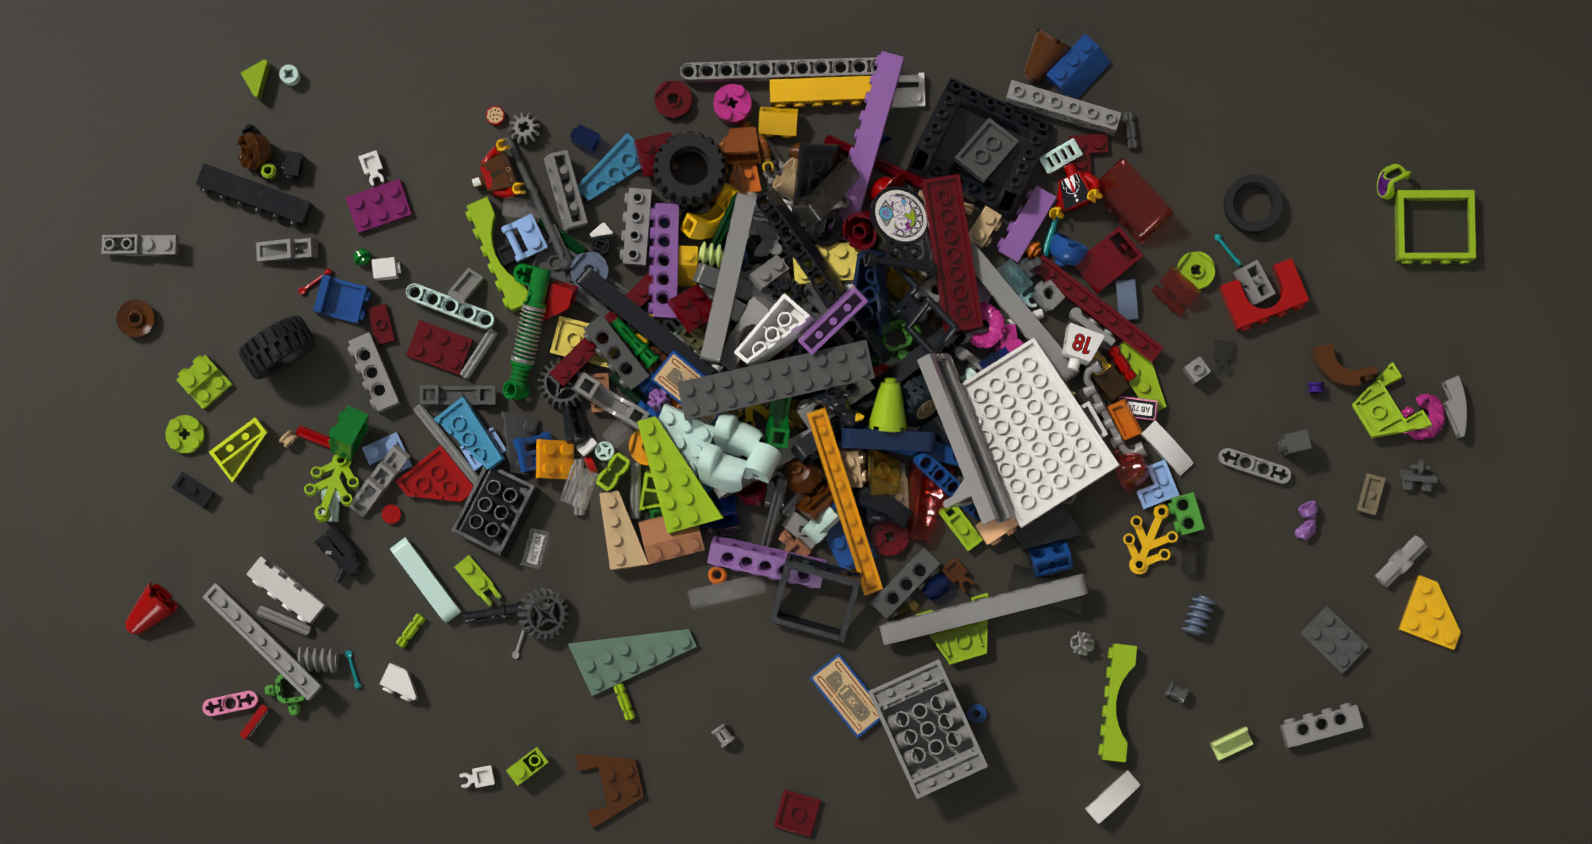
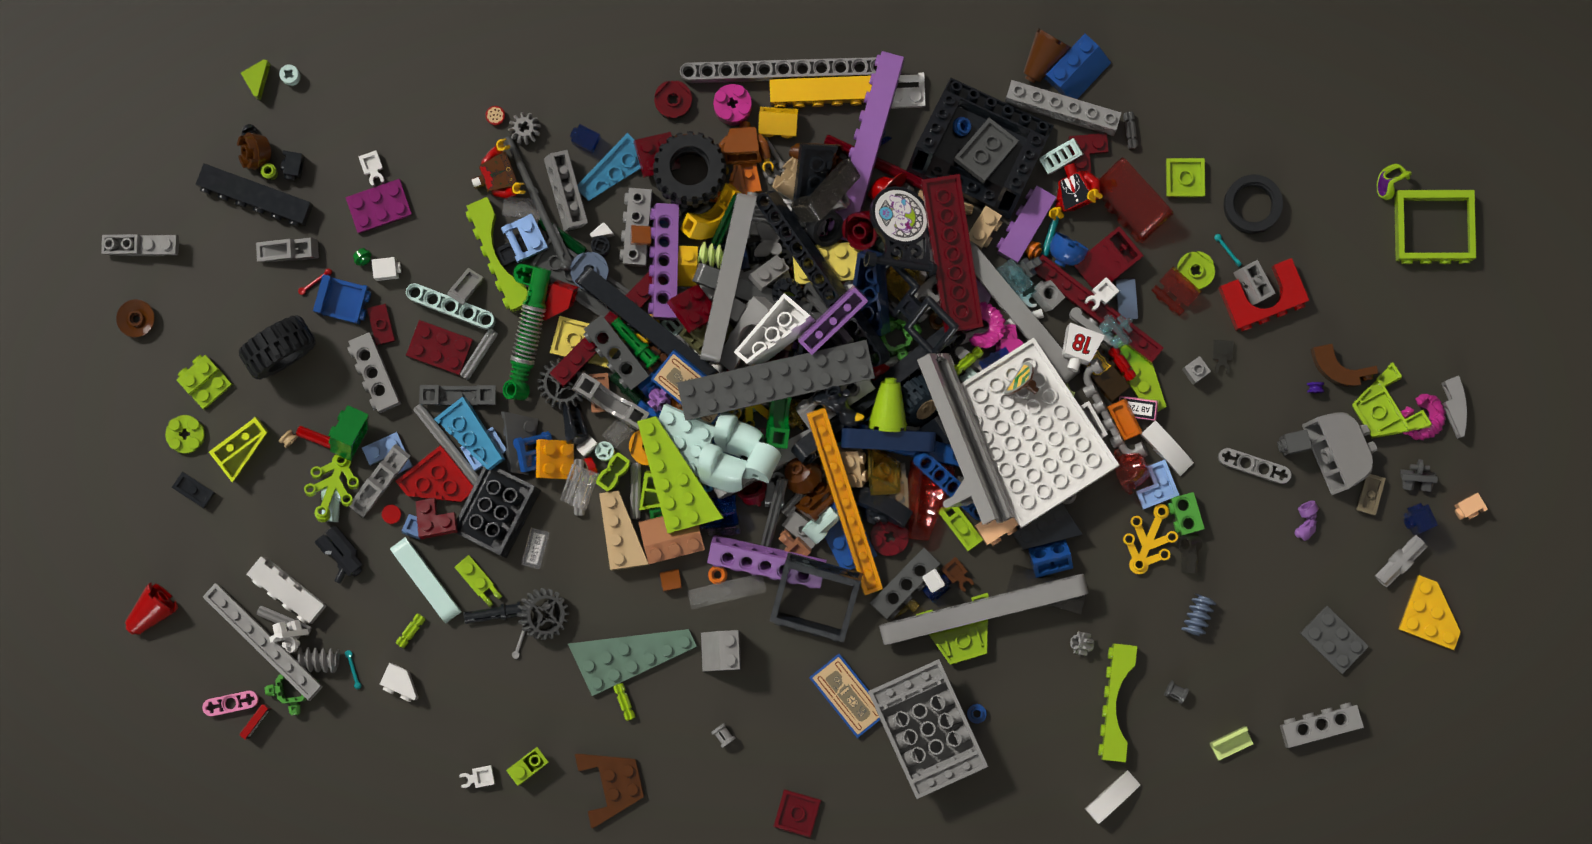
(289, 637): none -> white hips
(410, 527): none -> medium blue plate
(432, 524): none -> dark red plate
(640, 235): none -> dark orange slope
(670, 580): none -> dark orange slope
(721, 650): none -> light grey slope
(933, 580): none -> white slope
(964, 128): none -> blue plate
(968, 360): none -> lime axle
(1023, 379): none -> shield
(1102, 293): none -> white plate
(1111, 324): none -> clear light blue hips
(1185, 177): none -> lime plate
(1341, 450): none -> light grey hips
(1419, 518): none -> clear blue brick
(1470, 506): none -> light nougat brick

